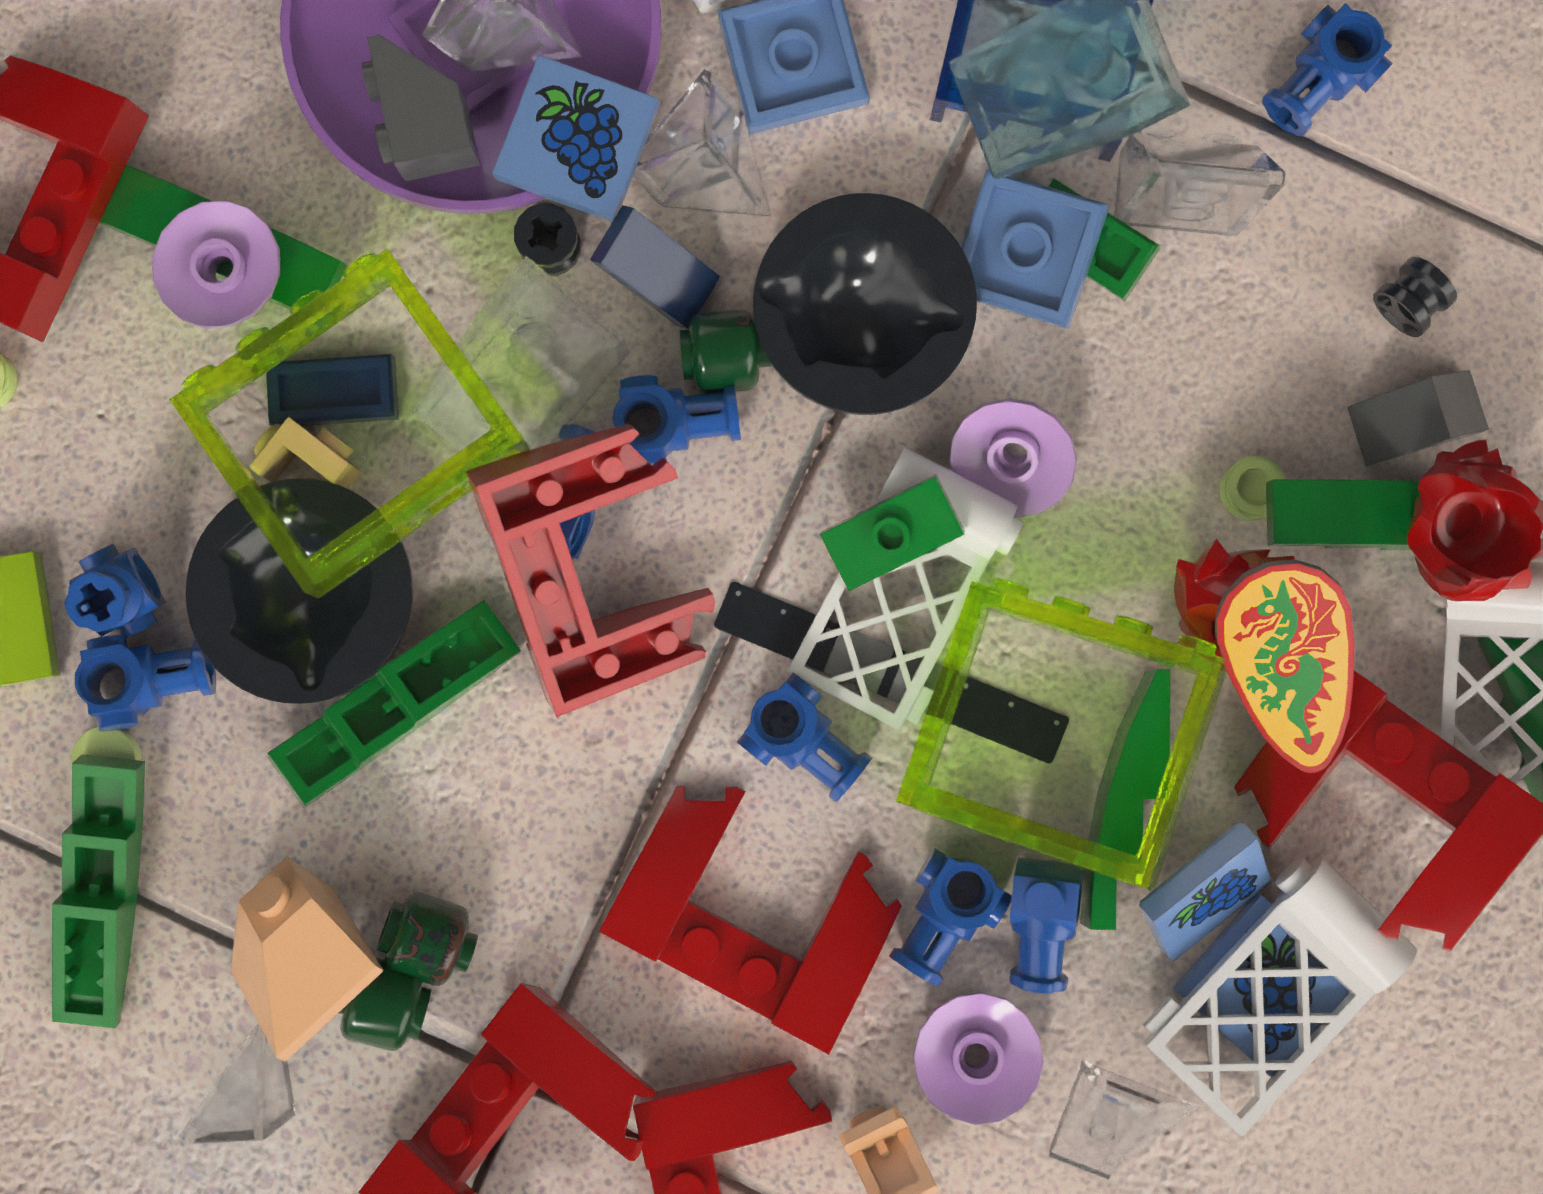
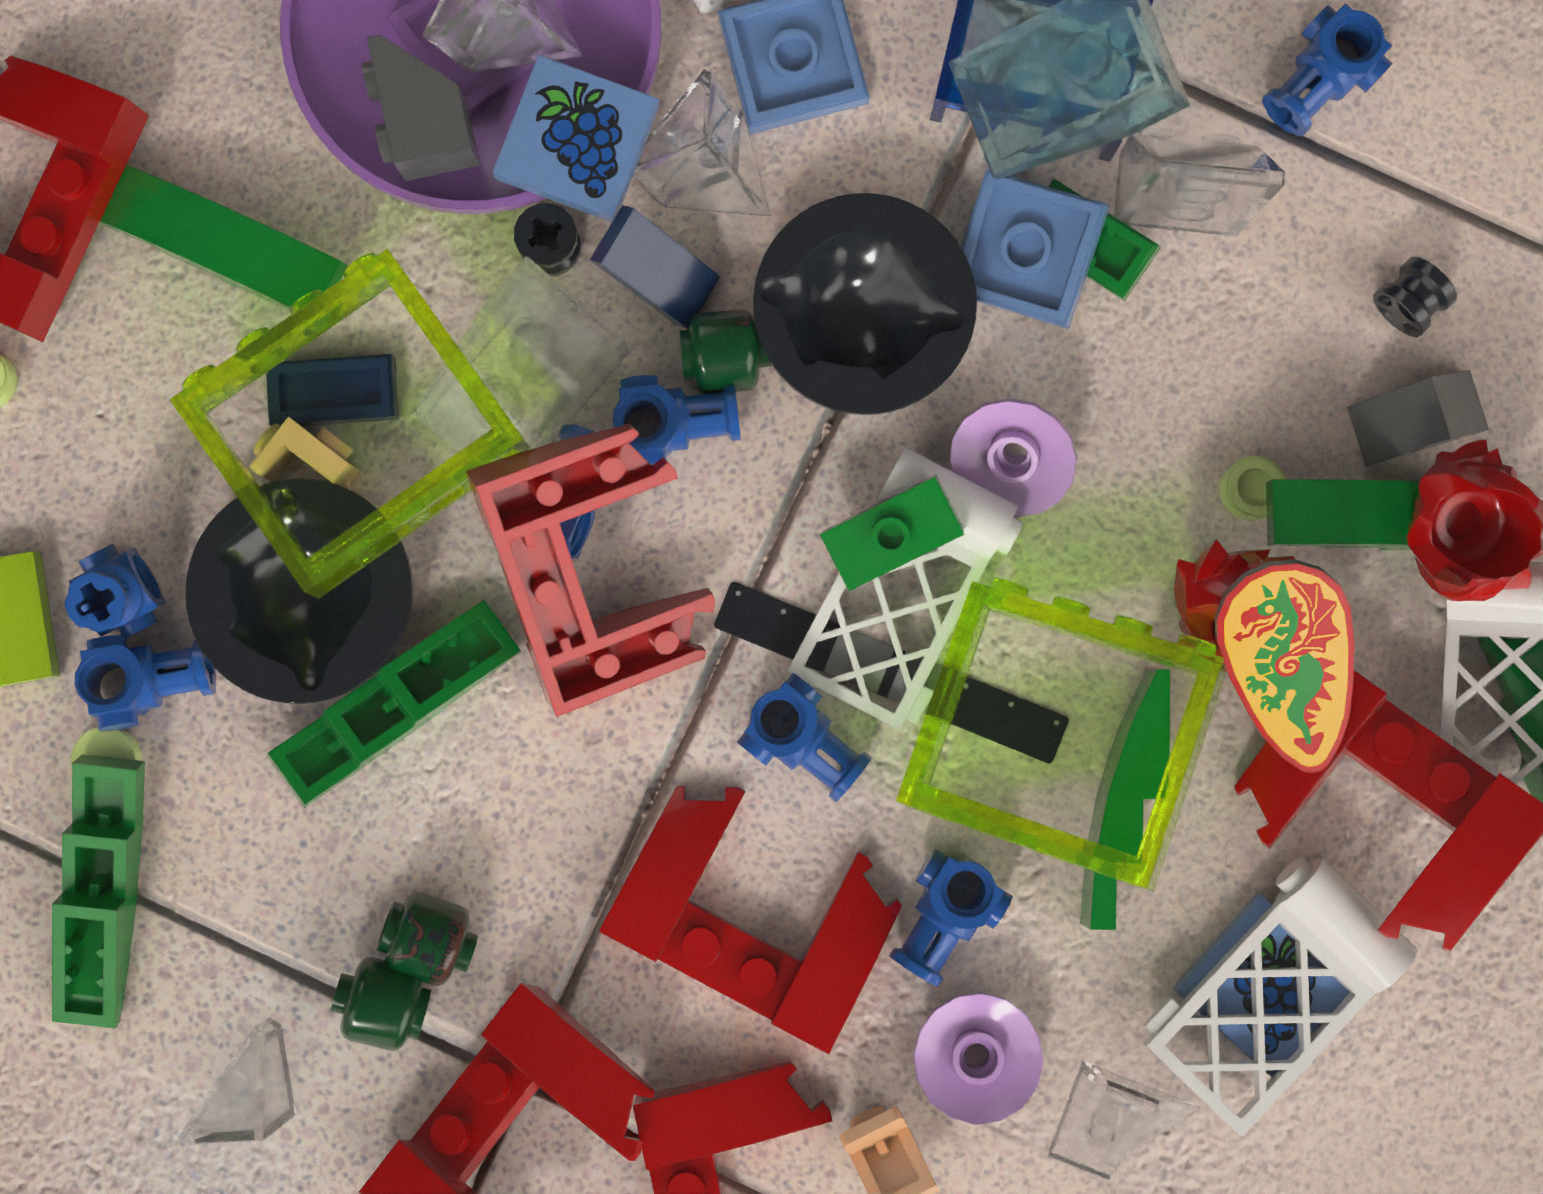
(195, 247): lavender dish -> none
(297, 956): light nougat slope -> none
(1045, 915): blue connector -> none
(1206, 891): medium blue tile -> none

